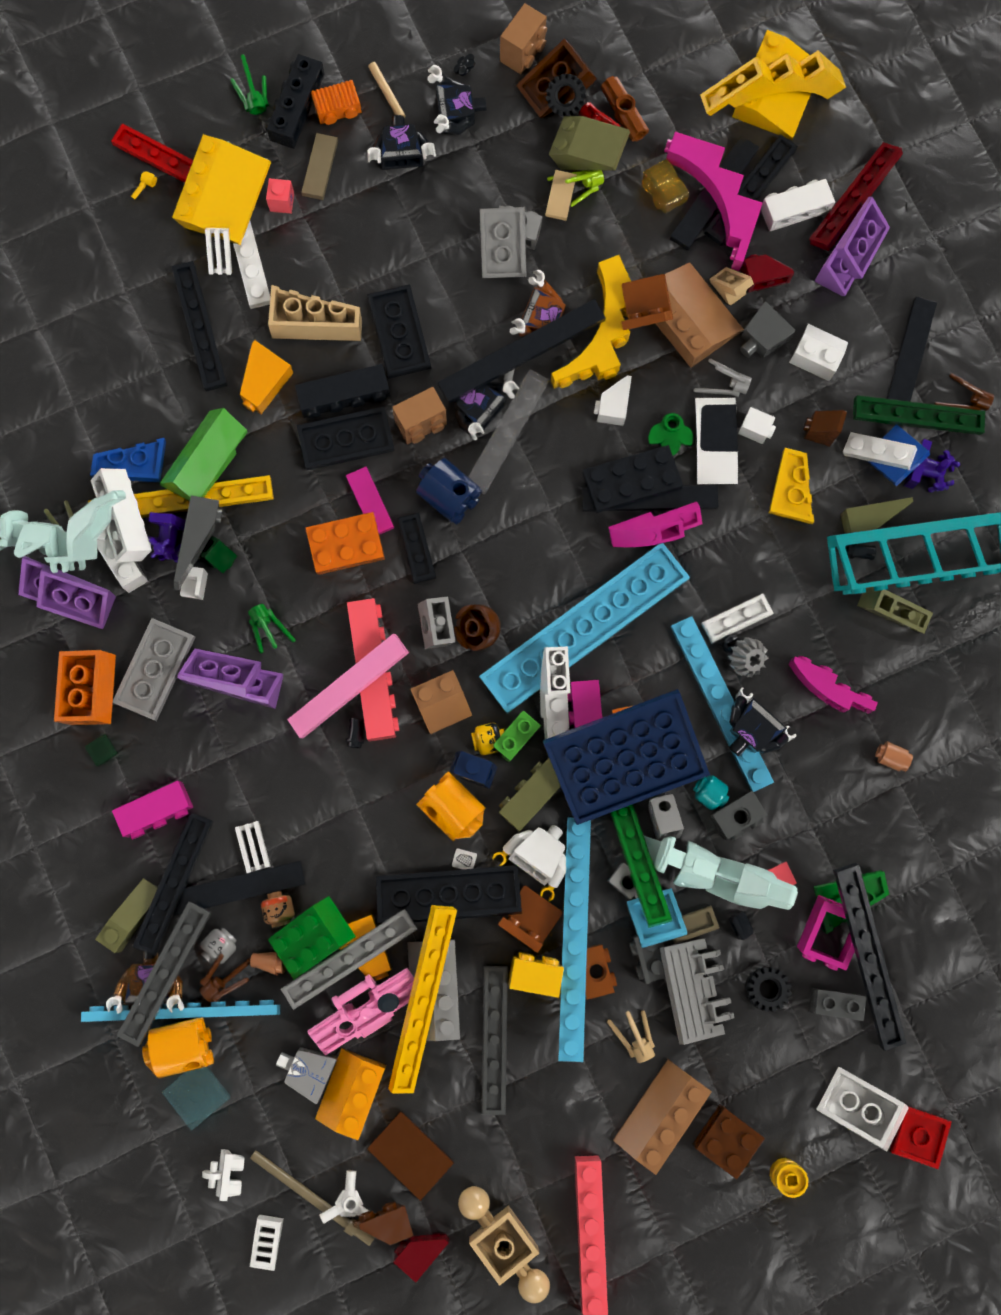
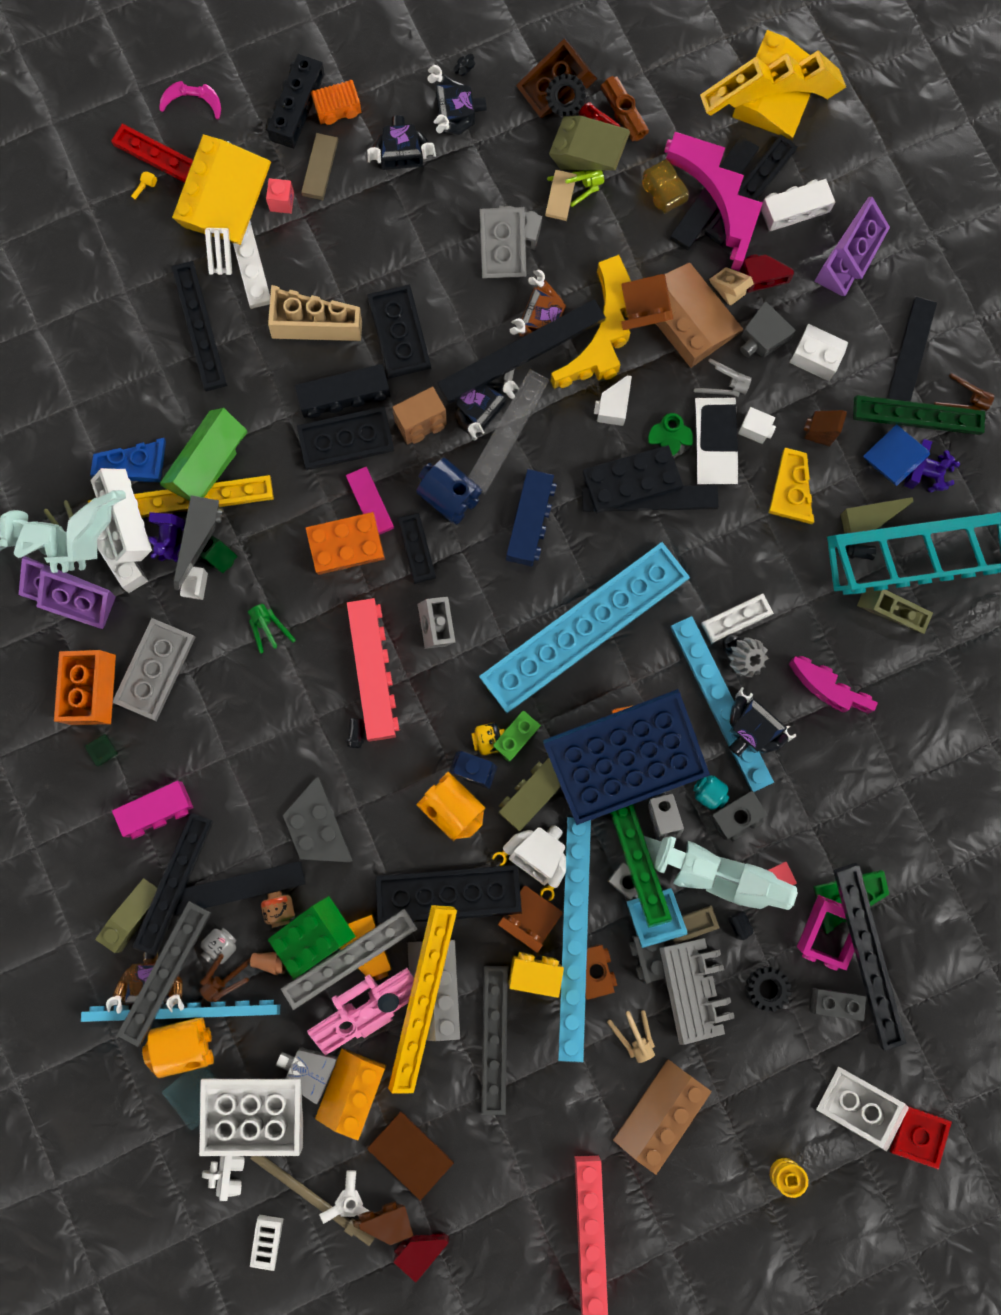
(204, 92): none -> dark pink piece
(232, 677): medium lavender slope -> none
(247, 827): white tile -> none
(251, 1117): none -> white slope
(255, 102): green plant -> none
(263, 378): light orange slope -> none
(316, 827): none -> dark grey wing
(348, 686): bright pink tile -> none
(386, 89): tan bar -> none
(441, 702): medium nougat slope -> none
(464, 859): white sticker -> none
(477, 627): reddish brown cylinder -> none
(498, 1260): tan brick -> none
(523, 39): medium nougat brick -> none
(529, 518): none -> dark blue brick
(554, 690): white slope -> none
(584, 702): dark pink brick -> none
(652, 530): dark pink slope -> none
(728, 1141): reddish brown piece -> none
(855, 196): dark red plate -> none
(880, 450): white plate -> none
(894, 756): nougat brick -> none

